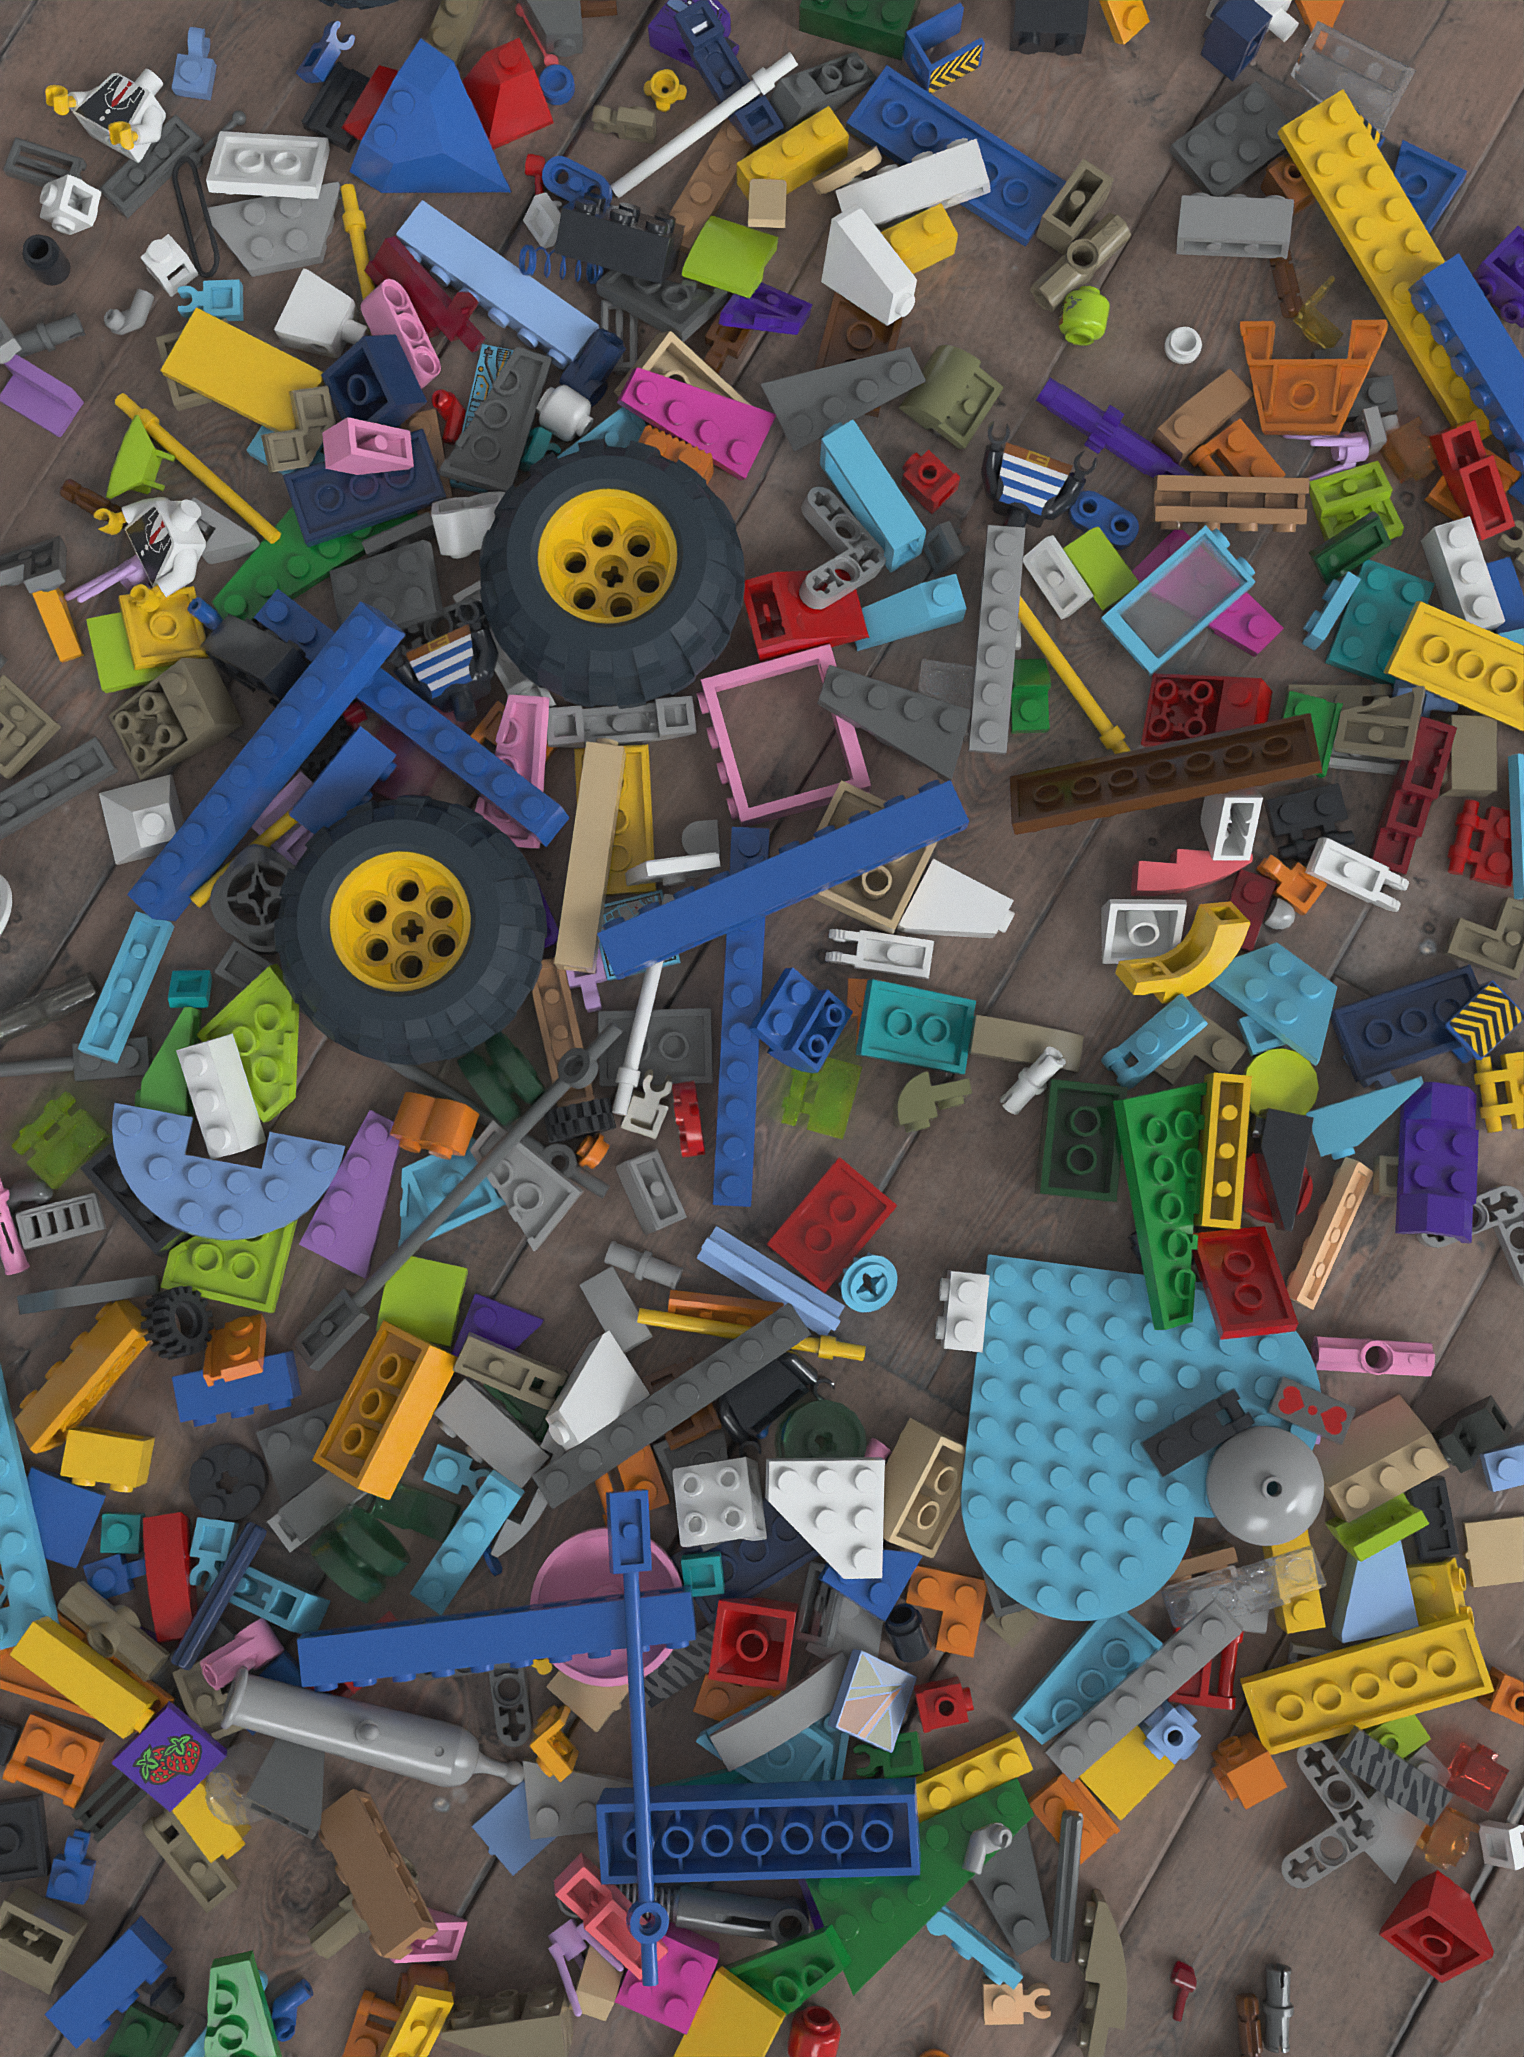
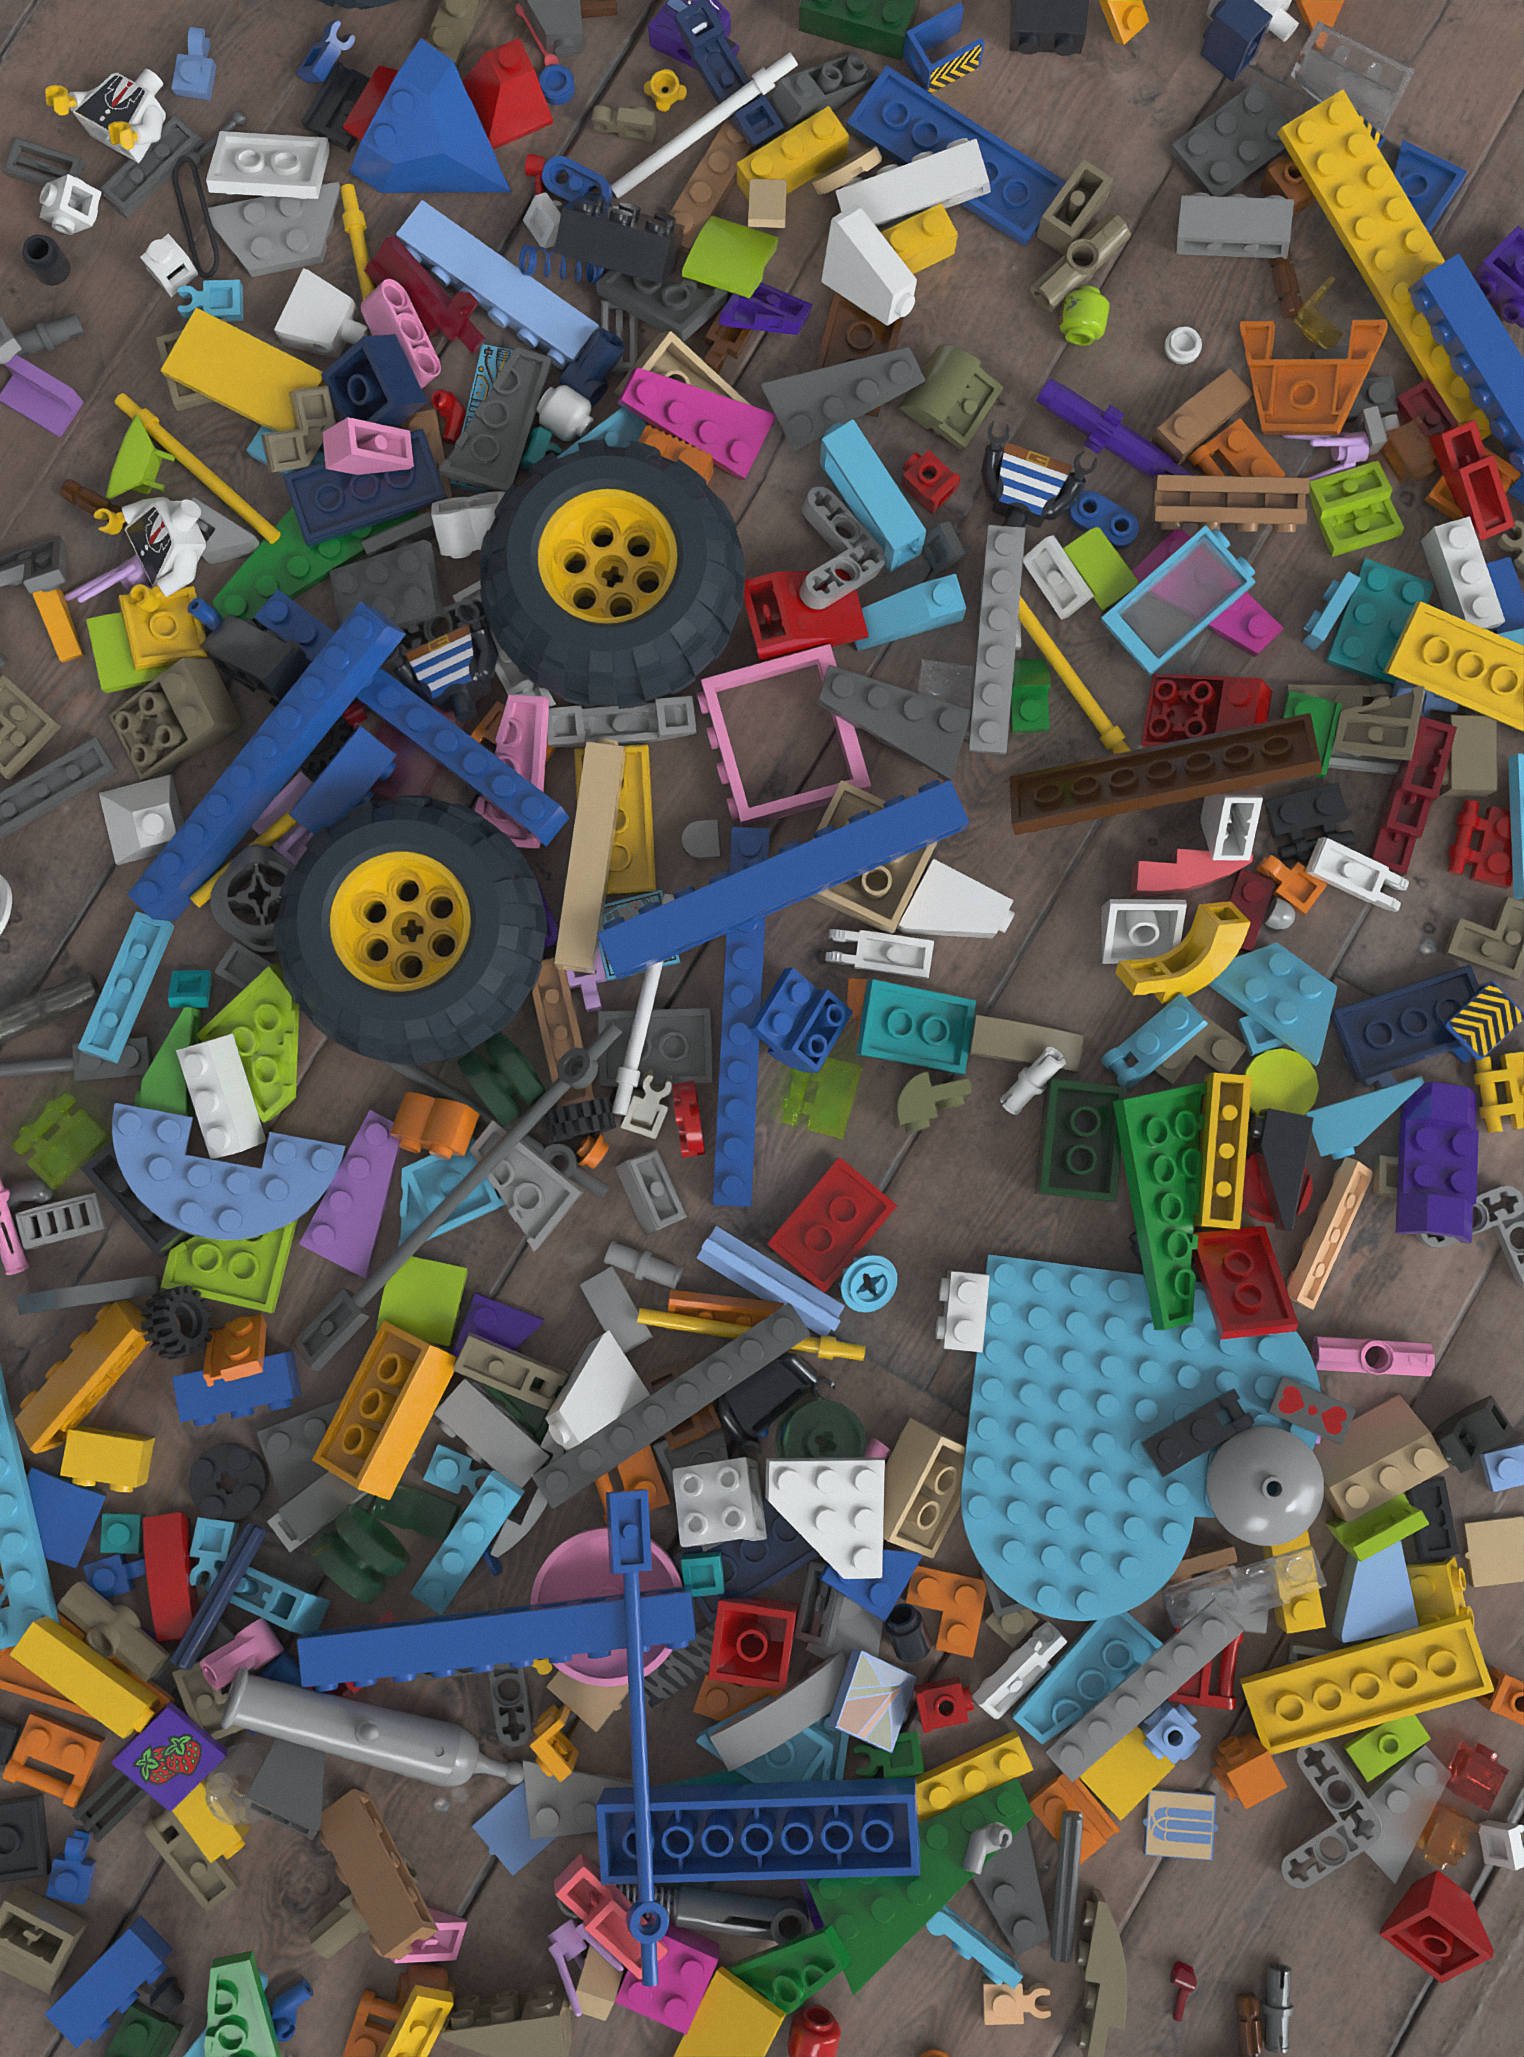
(132, 318): light grey arm -> none
(672, 870): white plate -> none
(1020, 1671): none -> white hinge
(1180, 1824): none -> piece
(1350, 547): dark green tile -> none
(1393, 1776): tile -> none
(1427, 404): none -> dark red plate

